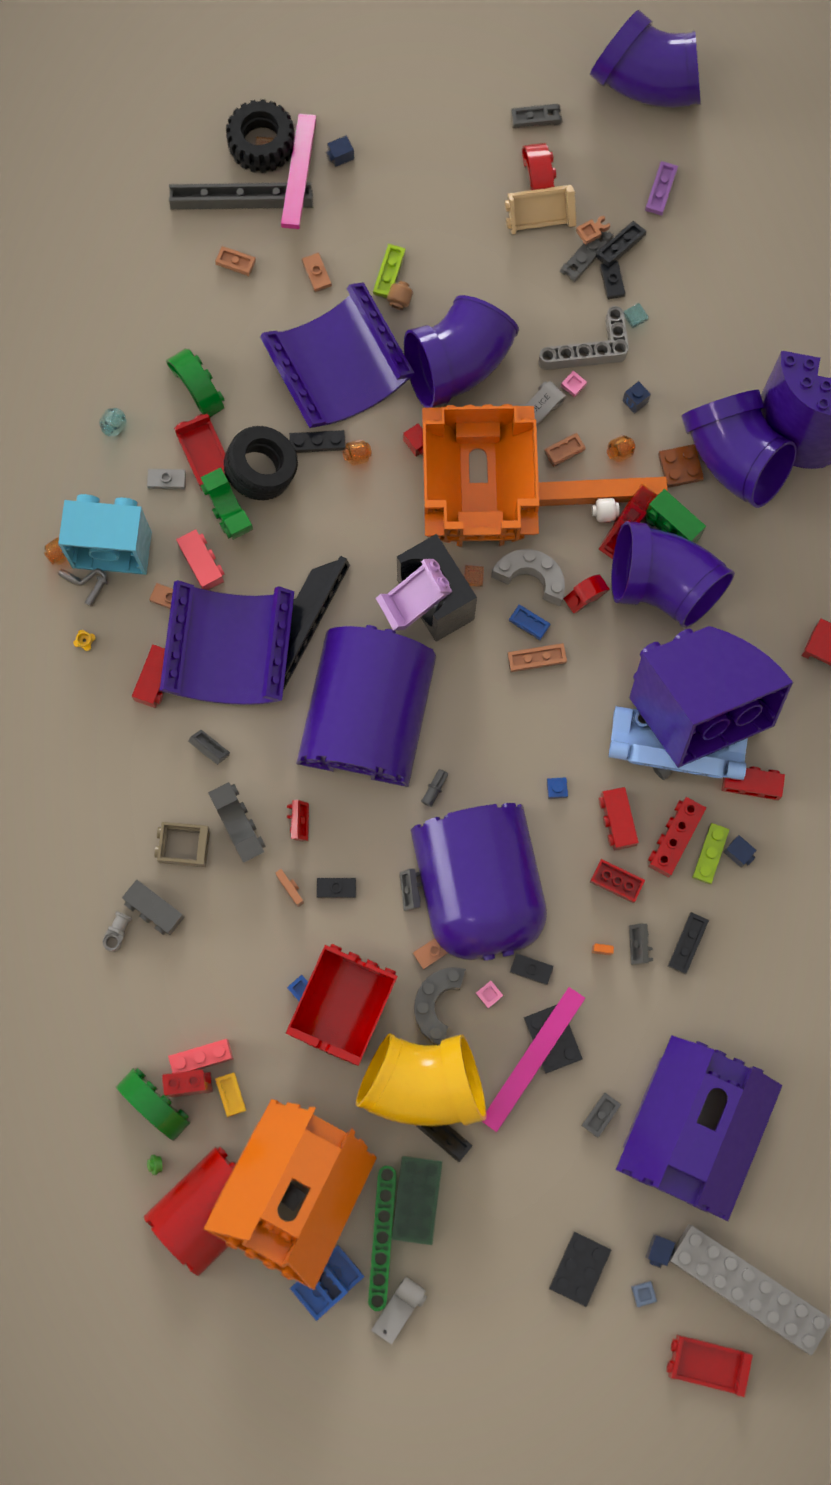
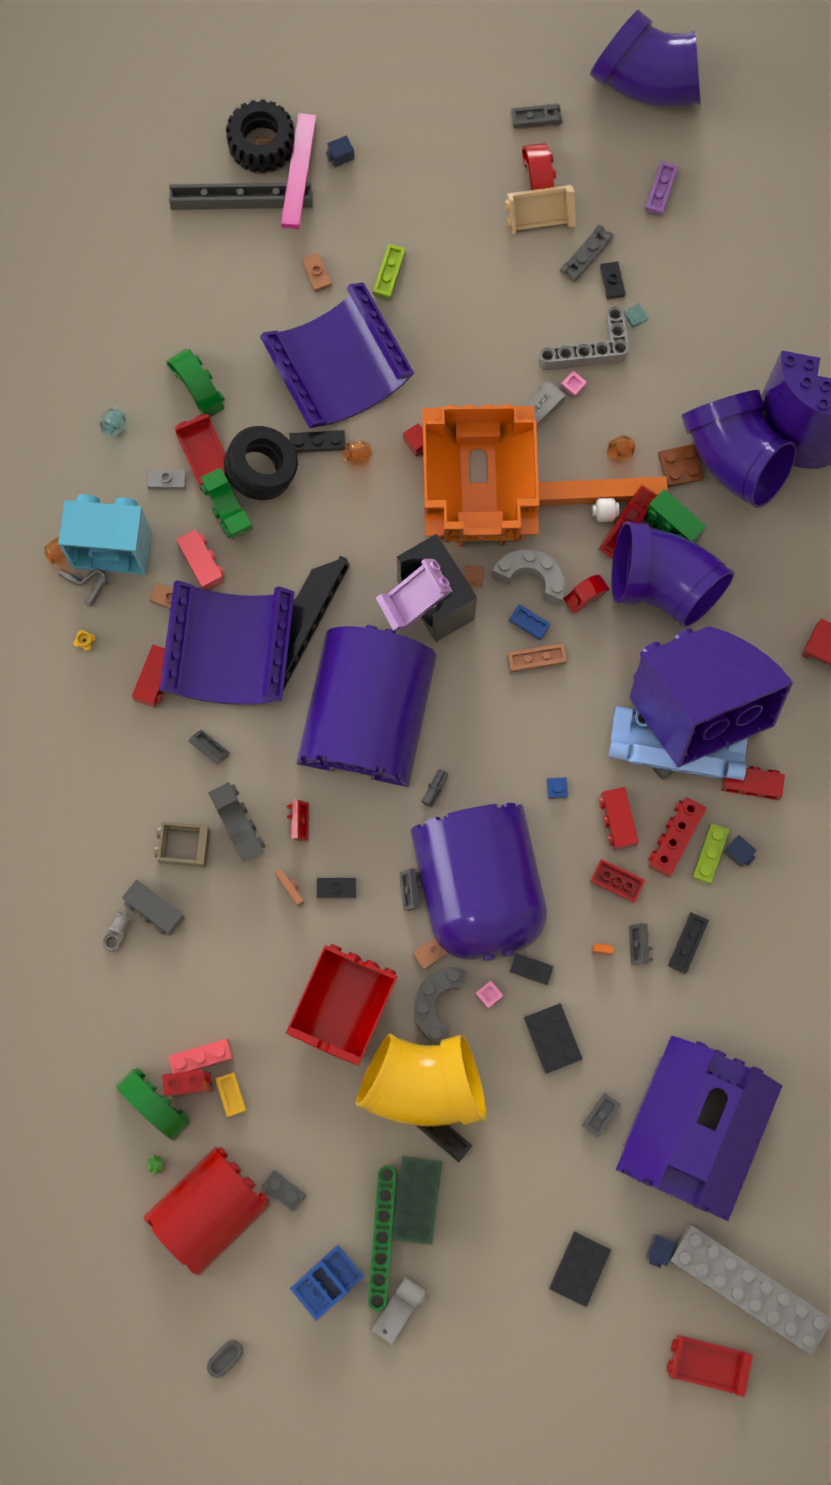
(225, 1358): none -> dark grey tile
(235, 261): nougat plate -> none
(286, 1147): orange panel -> none
(298, 987): blue plate -> none
(399, 295): medium nougat head -> none
(458, 350): dark purple cylinder -> none
(533, 1059): dark pink tile -> none
(564, 449): nougat plate -> none
(591, 231): nougat plate -> none
(620, 244): black plate -> none
(636, 397): dark blue brick -> none
(644, 1294): sand blue tile -> none

